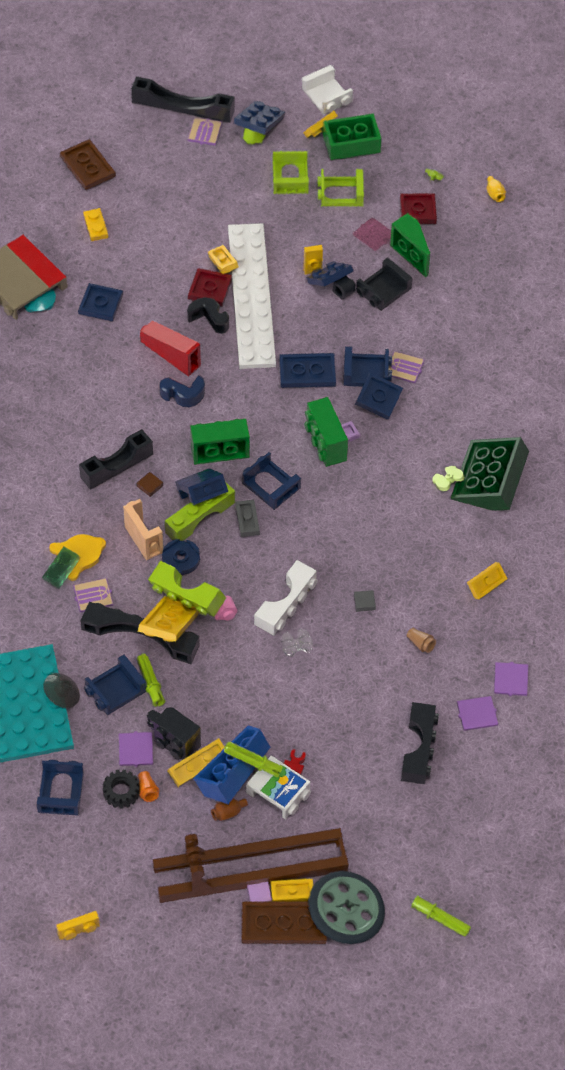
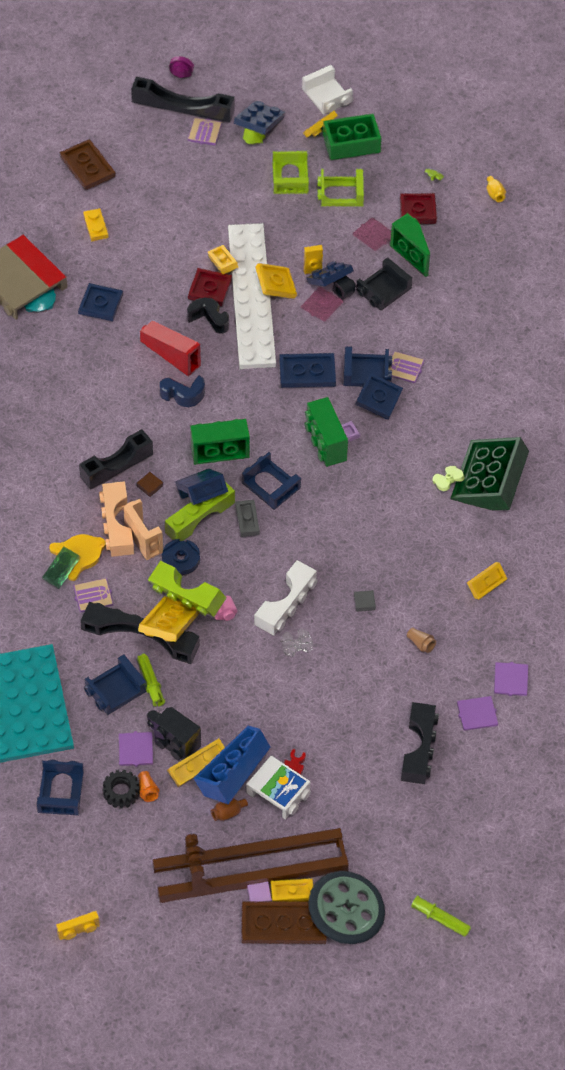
(61, 690): clear smoke dish -> none
(120, 537): none -> light nougat arch
(181, 67): none -> magenta plate
(253, 759): lime axle -> none
(276, 280): none -> yellow plate
(321, 304): none -> clear pink piece

